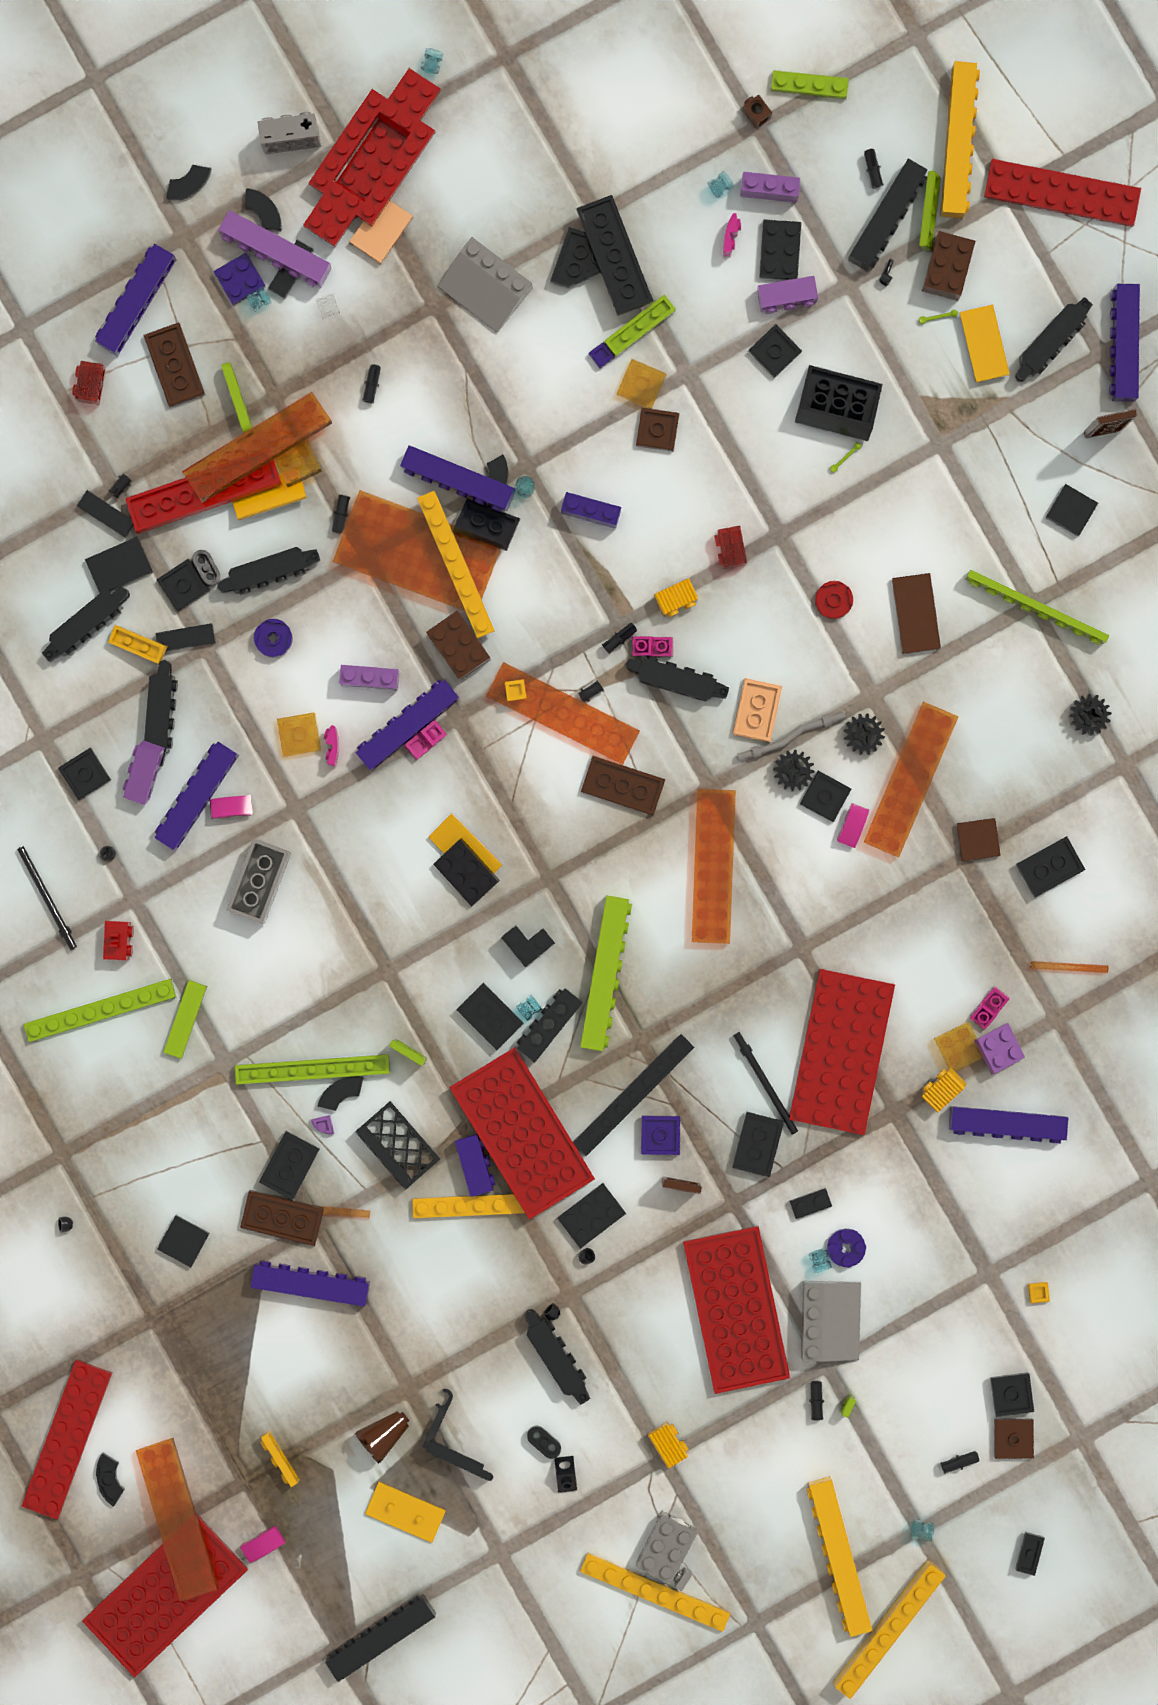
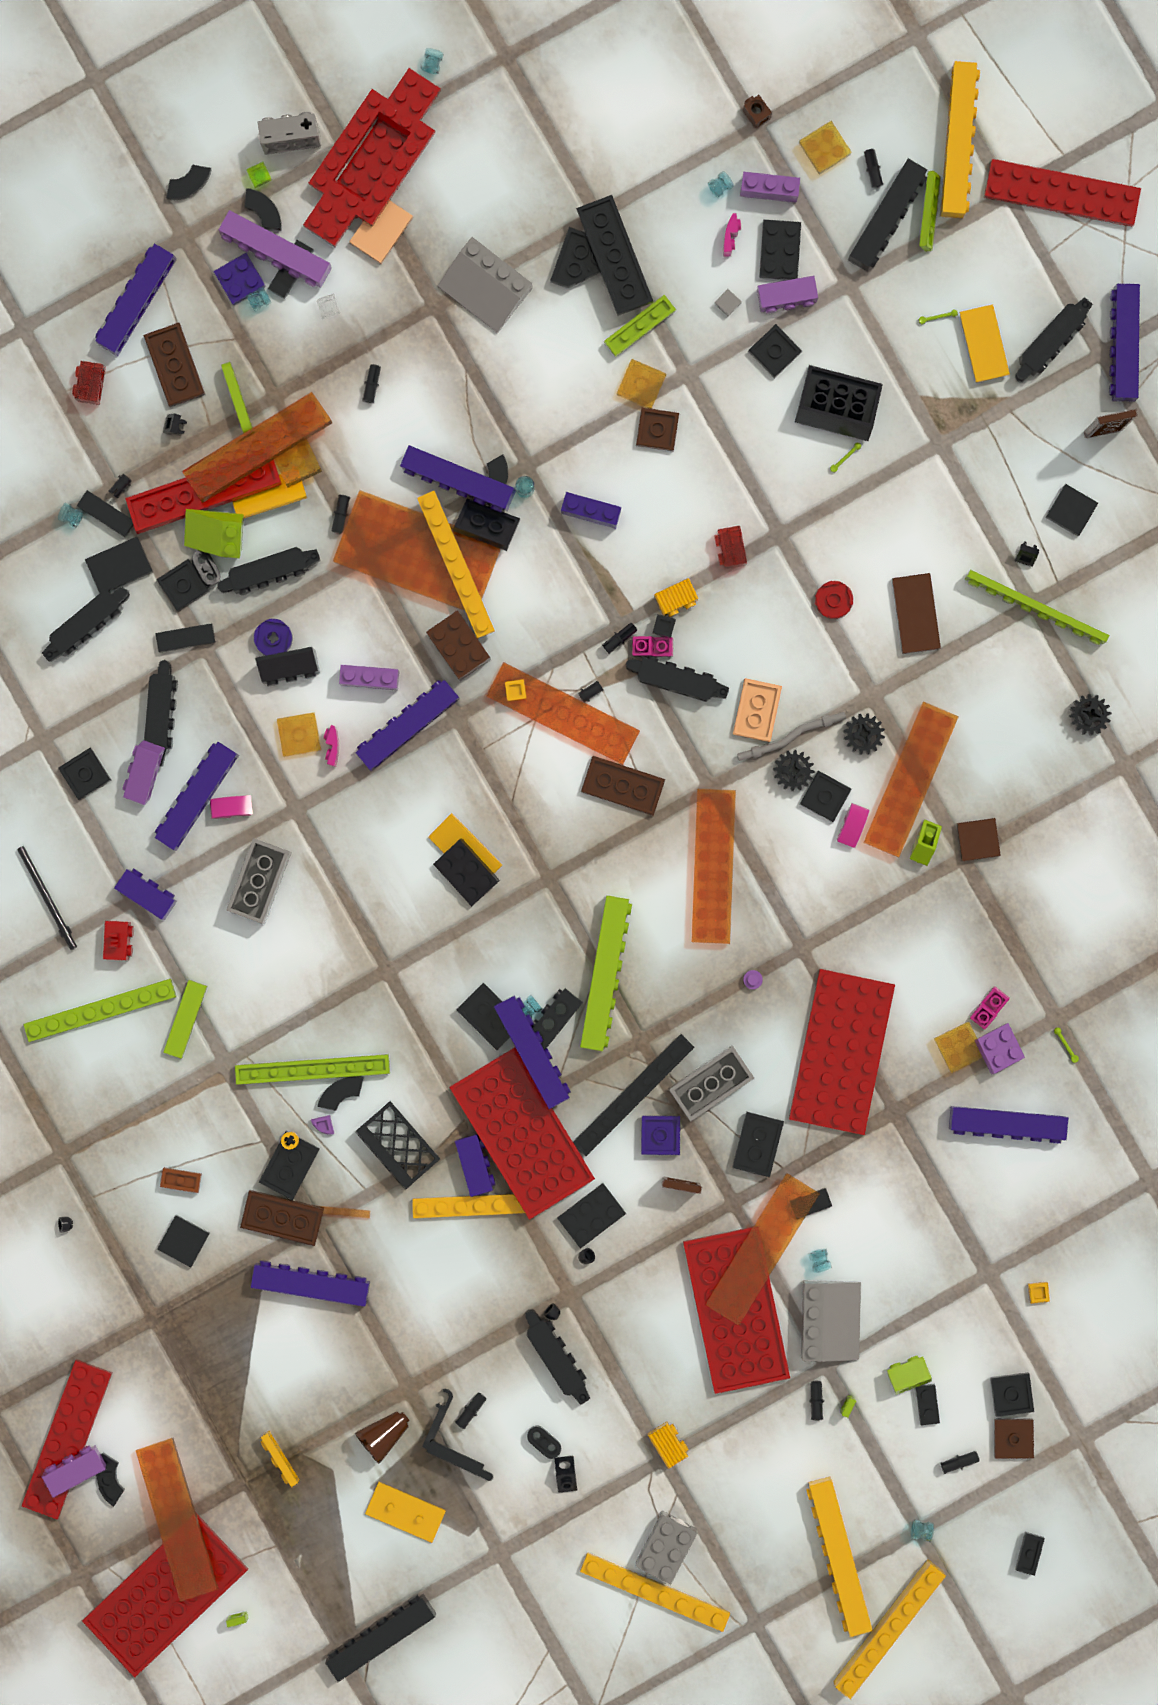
(71, 515): none -> clear light blue wheel
(73, 1470): none -> medium lavender brick
(111, 855): black hinge -> none
(137, 644): yellow plate -> none
(146, 893): none -> dark purple brick
(172, 424): none -> black tile
(181, 1180): none -> dark orange plate
(214, 532): none -> lime slope
(237, 1619): none -> lime tile
(259, 174): none -> clear neon green plate
(263, 1544): dark pink slope -> none
(288, 666): none -> black slope
(288, 1134): none -> yellow bush
(408, 1052): lime tile -> none
(425, 740): dark pink slope -> none
(471, 1410): none -> black axle
(526, 949): black brick -> none
(531, 1051): none -> dark purple brick
(601, 355): dark purple tile -> none
(664, 626): none -> black tile
(682, 1578): light grey plate -> none
(711, 1083): none -> light grey brick
(727, 302): none -> light grey tile
(746, 1051): black bar -> none
(752, 979): none -> medium lavender plate
(762, 1249): none -> clear orange plate
(809, 84): lime plate -> none
(825, 147): none -> clear yellow plate
(835, 1247): dark purple plate -> none
(886, 278): black hand -> none
(909, 1374): none -> lime brick
(925, 842): none -> lime slope
(927, 1404): none -> black plate
(943, 1090): yellow brick -> none
(948, 265): reddish brown brick -> none
(1027, 555): none -> black tile
(1050, 866): black plate -> none
(1069, 967): clear orange bar -> none
(1074, 1058): none -> lime hinge

